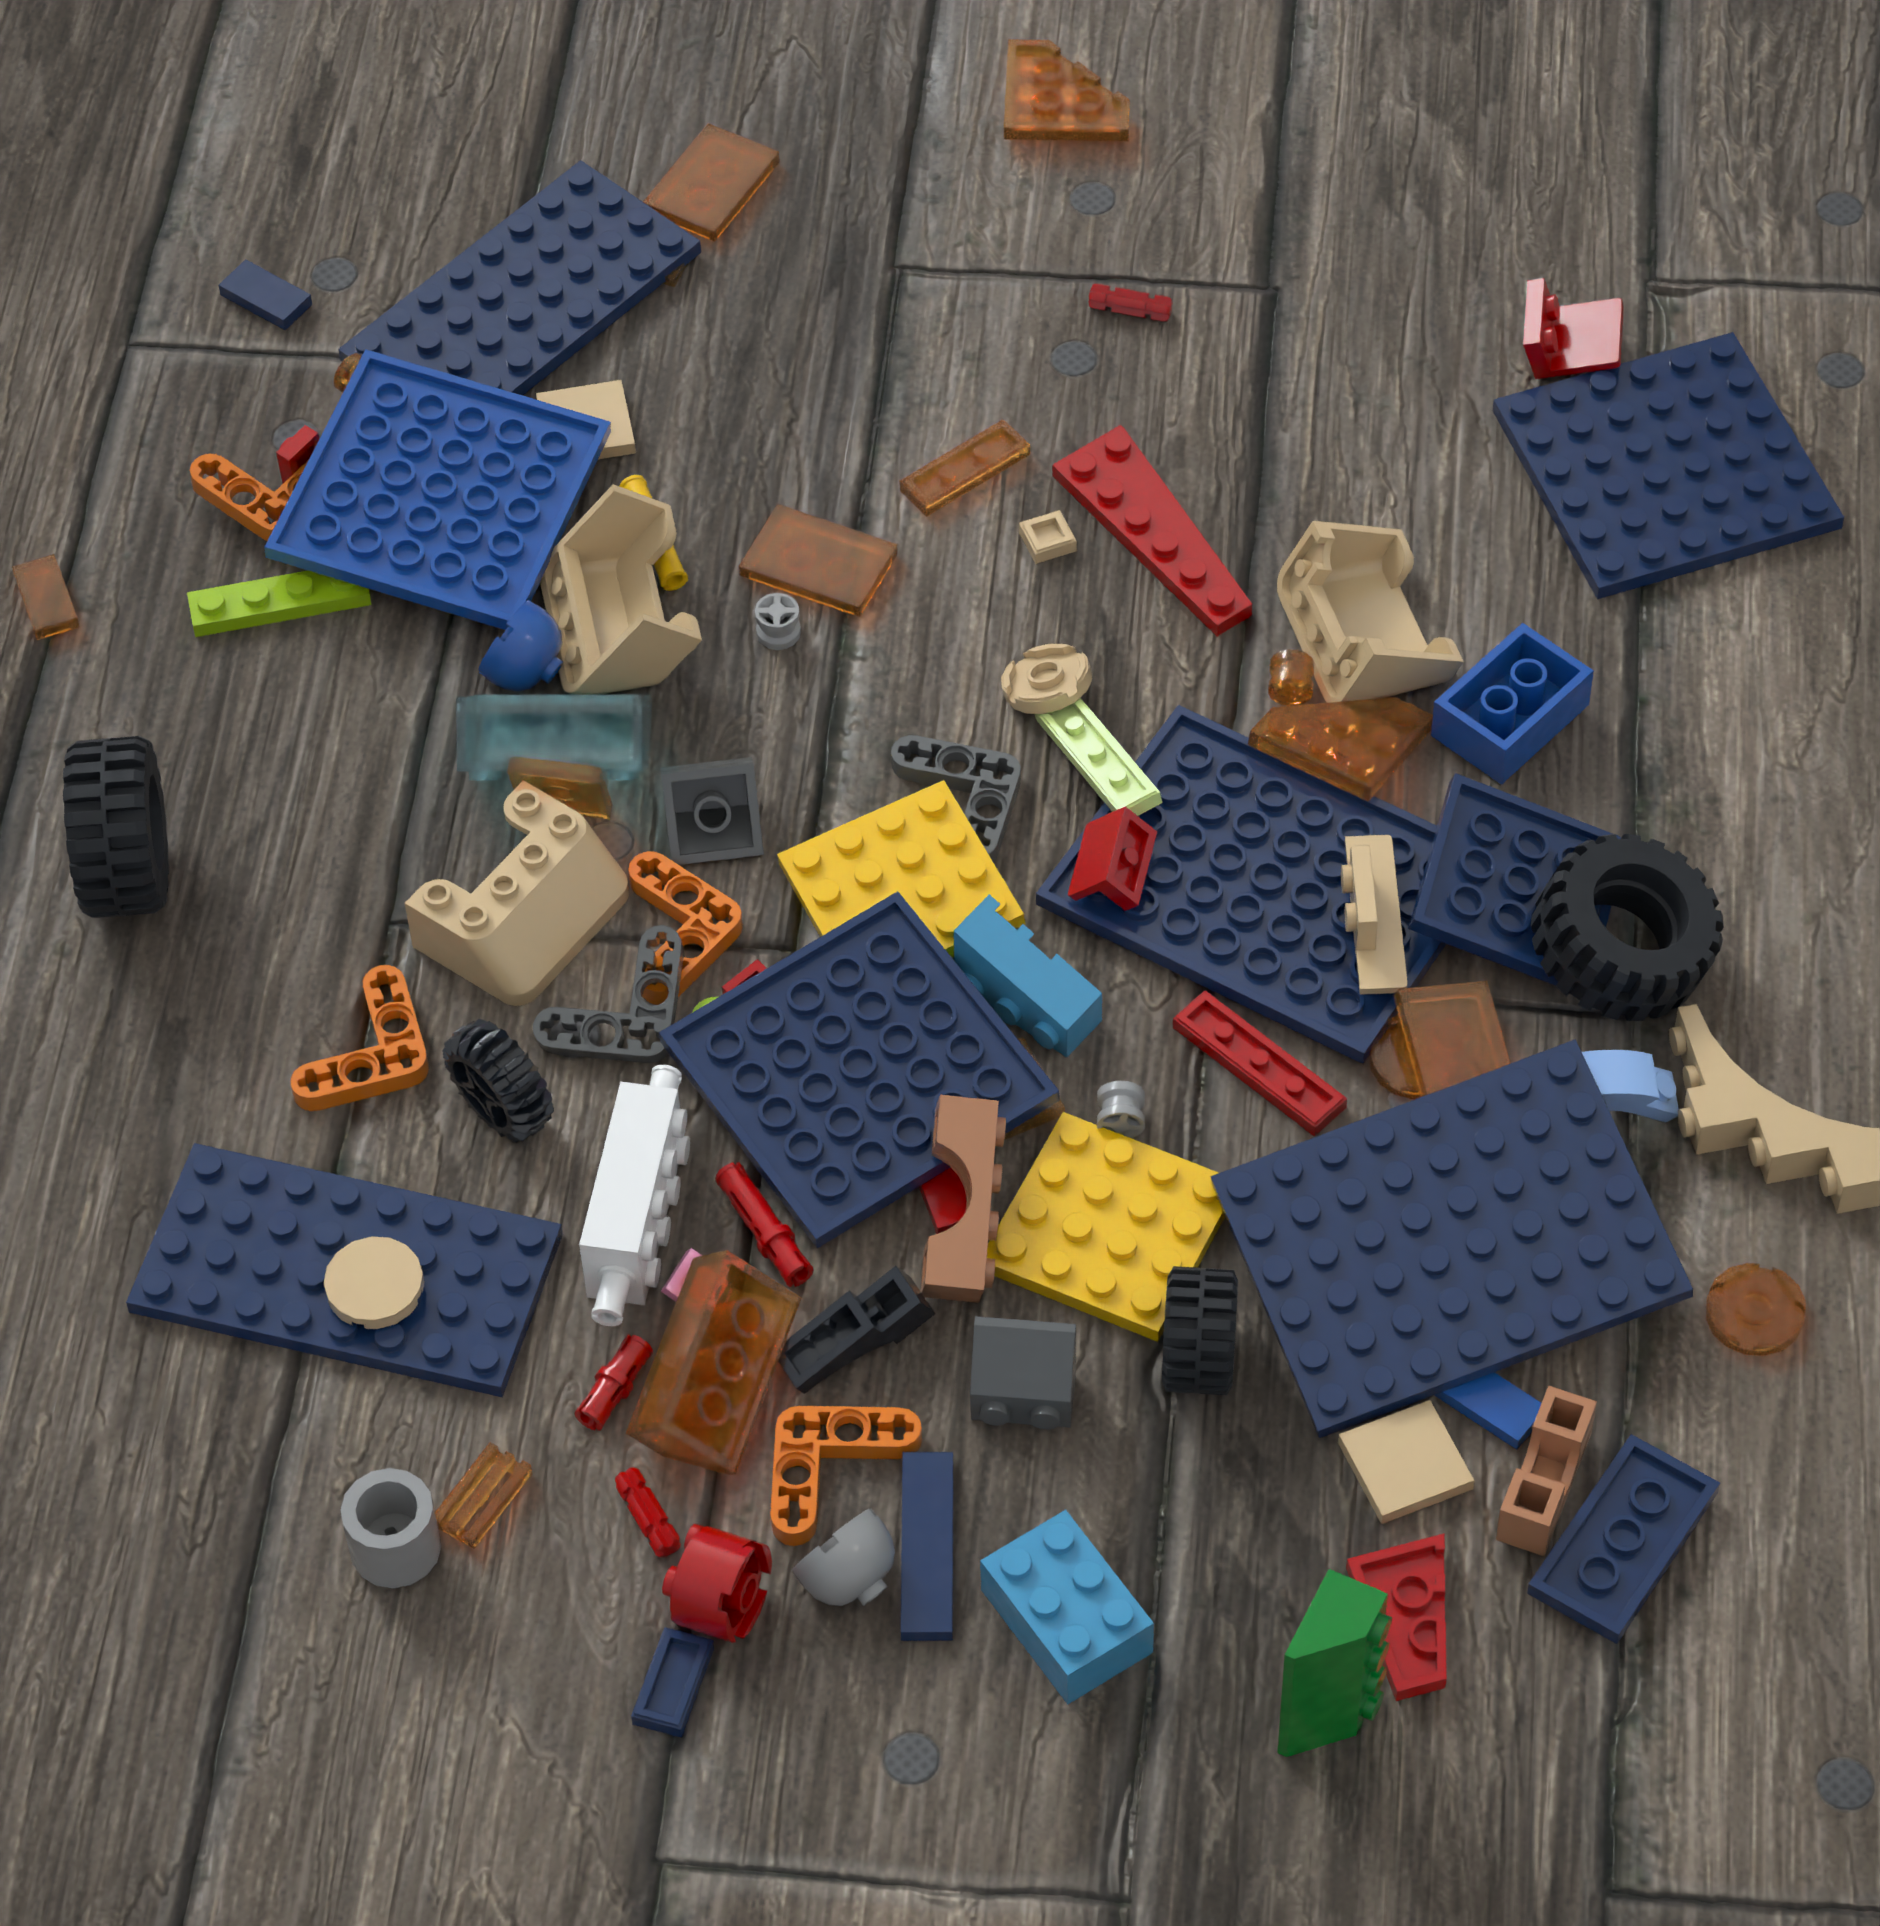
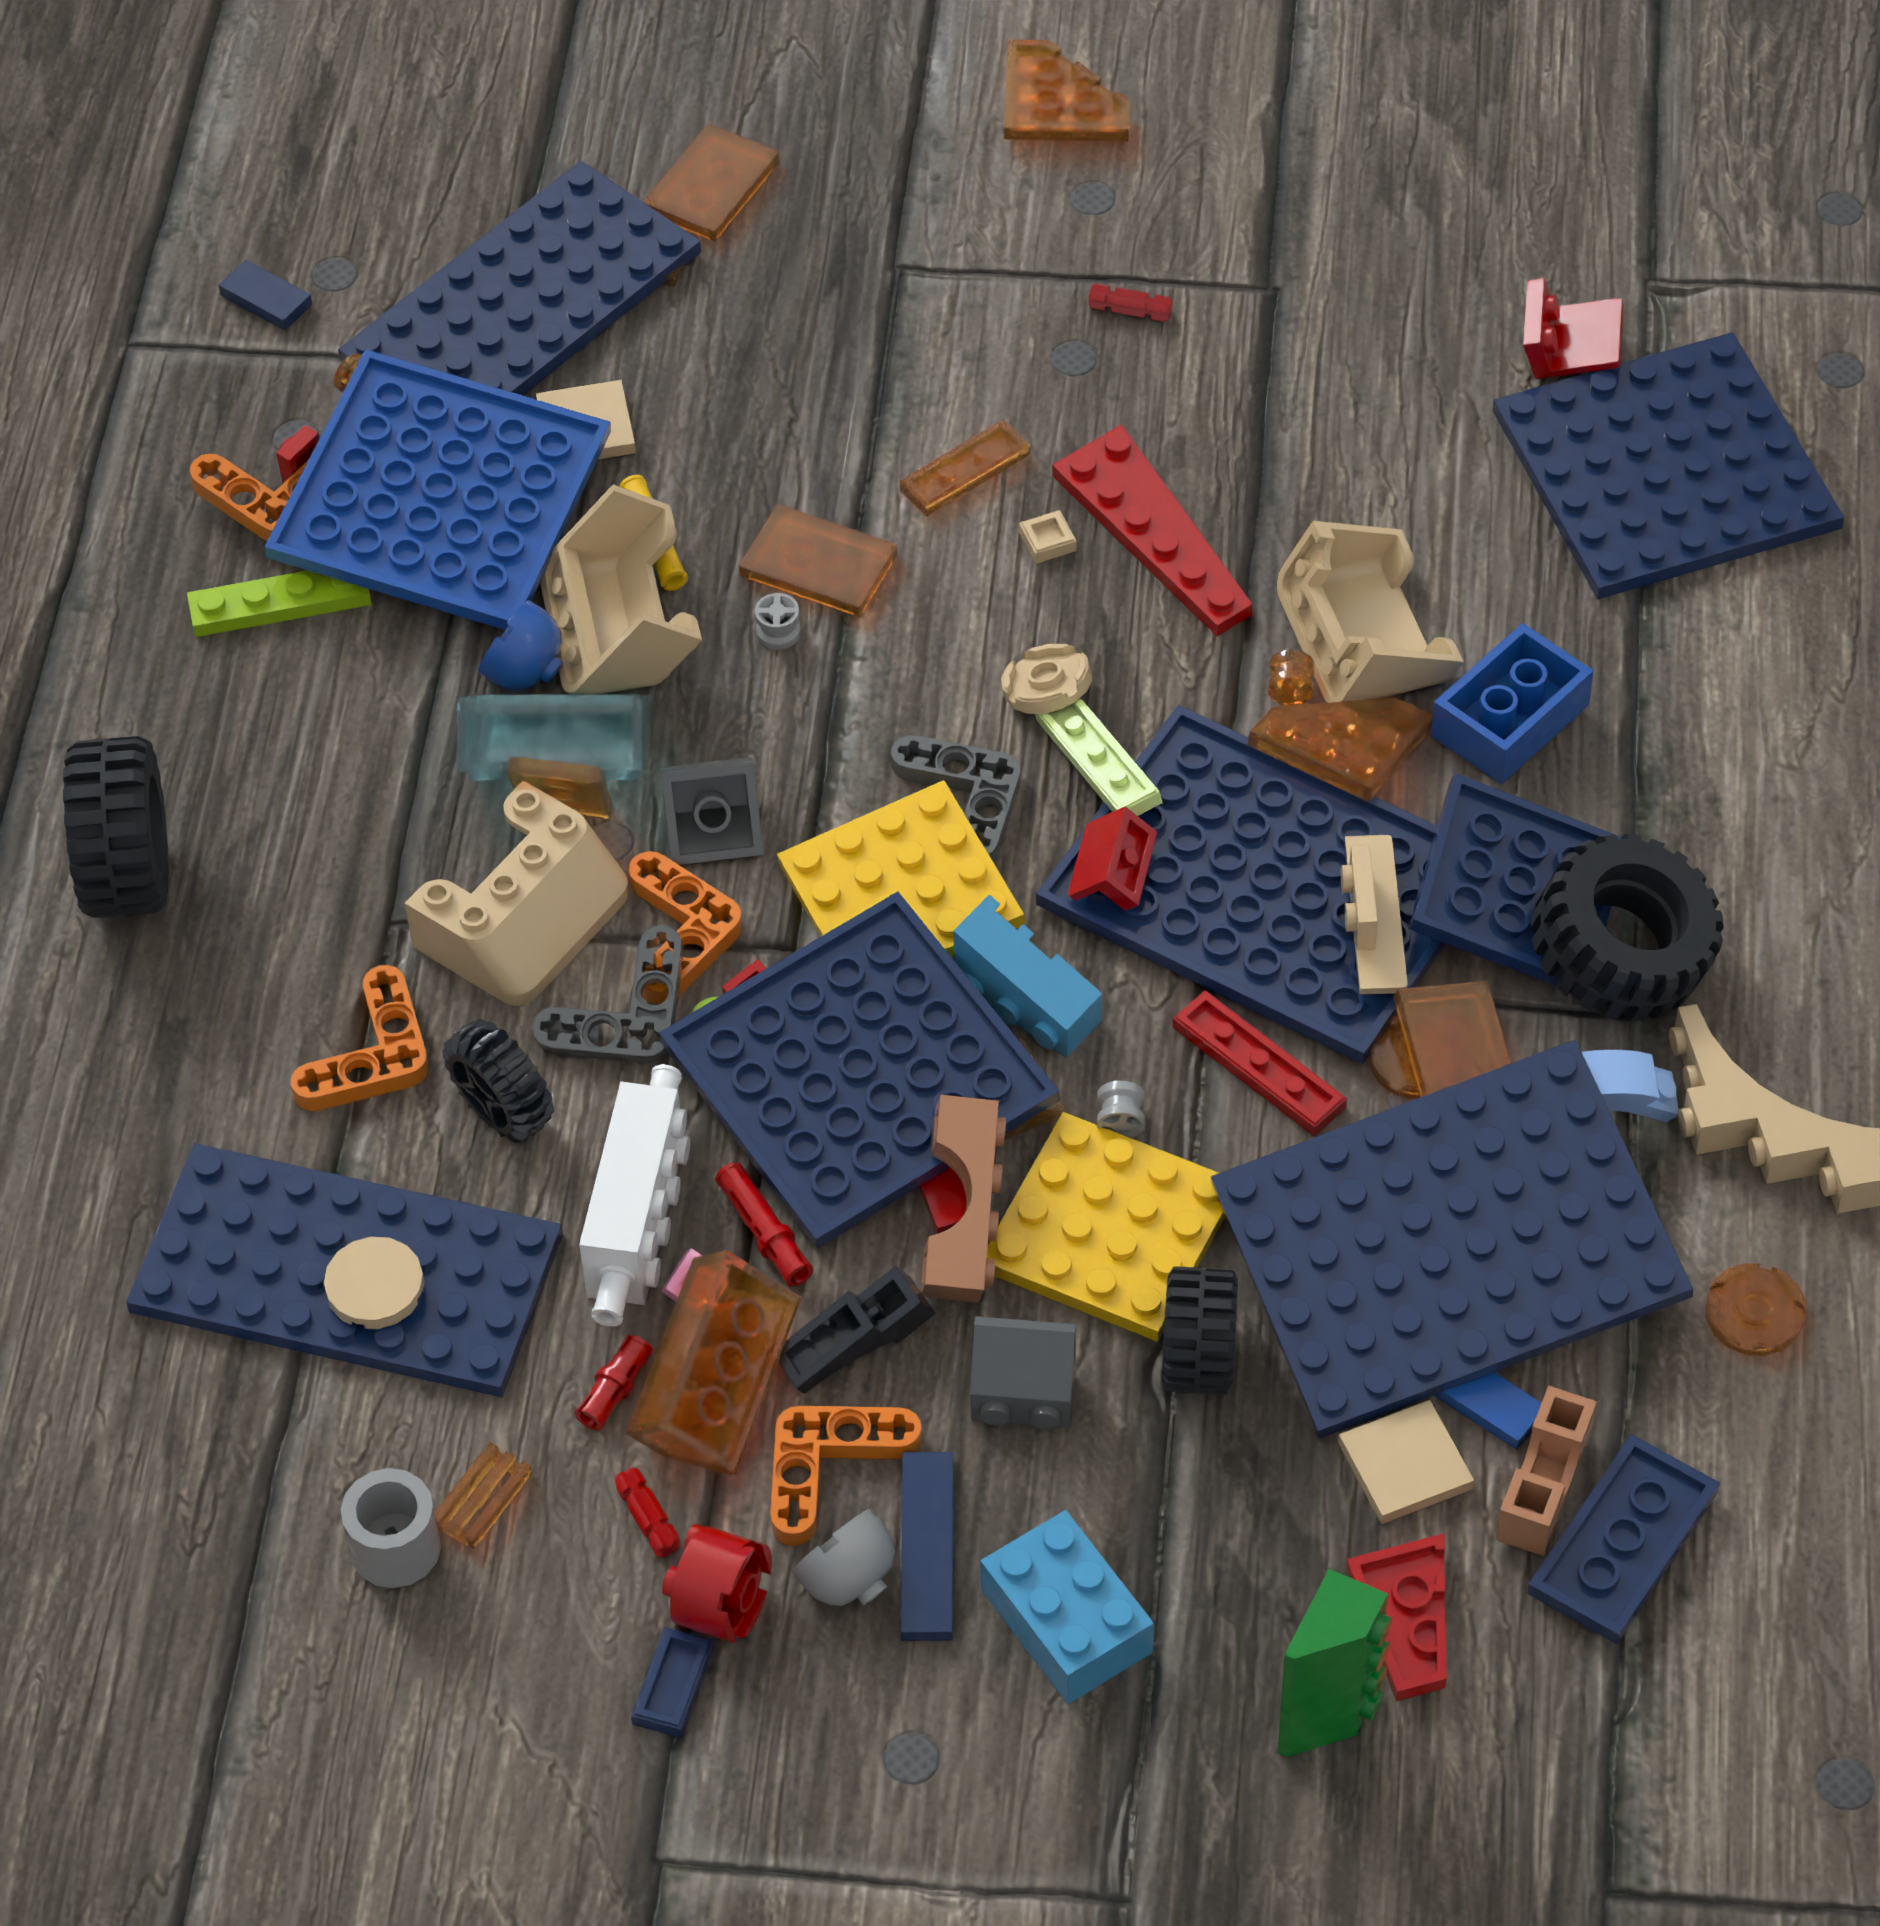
(45, 597): clear orange tile -> none

